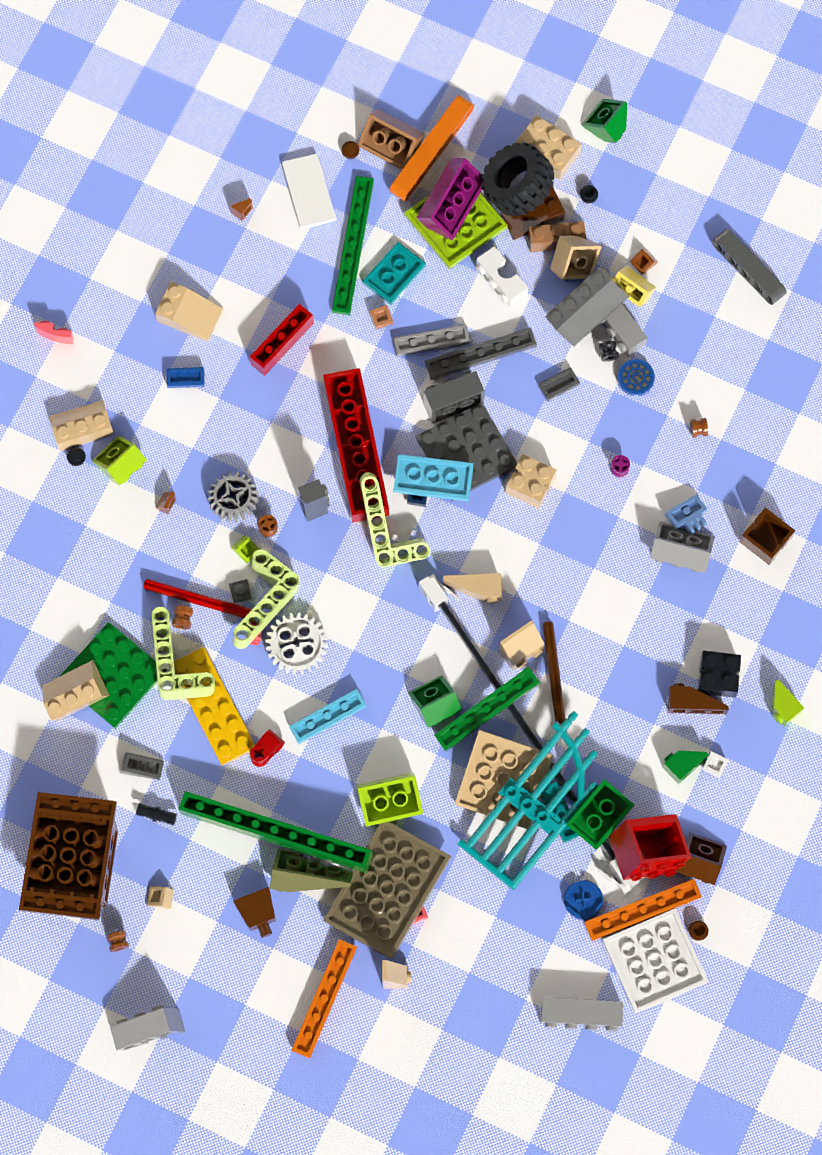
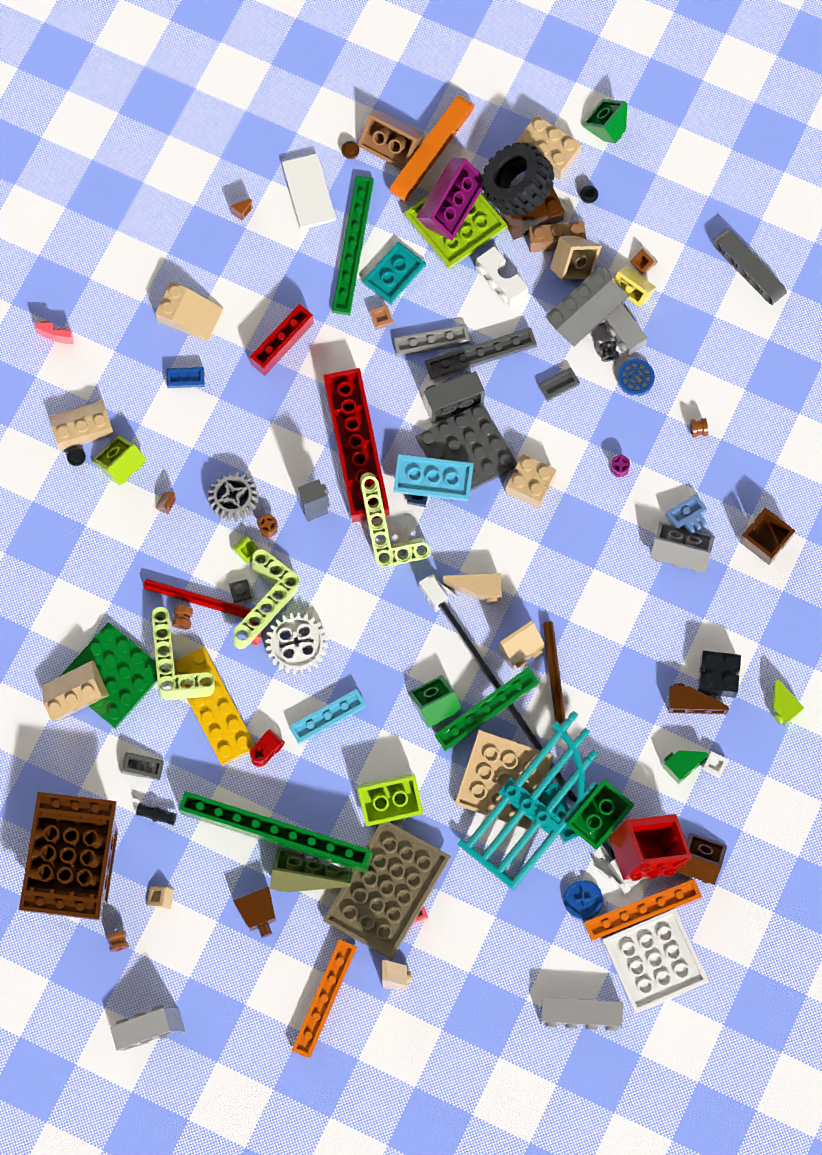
(698, 930): reddish brown plate -> none

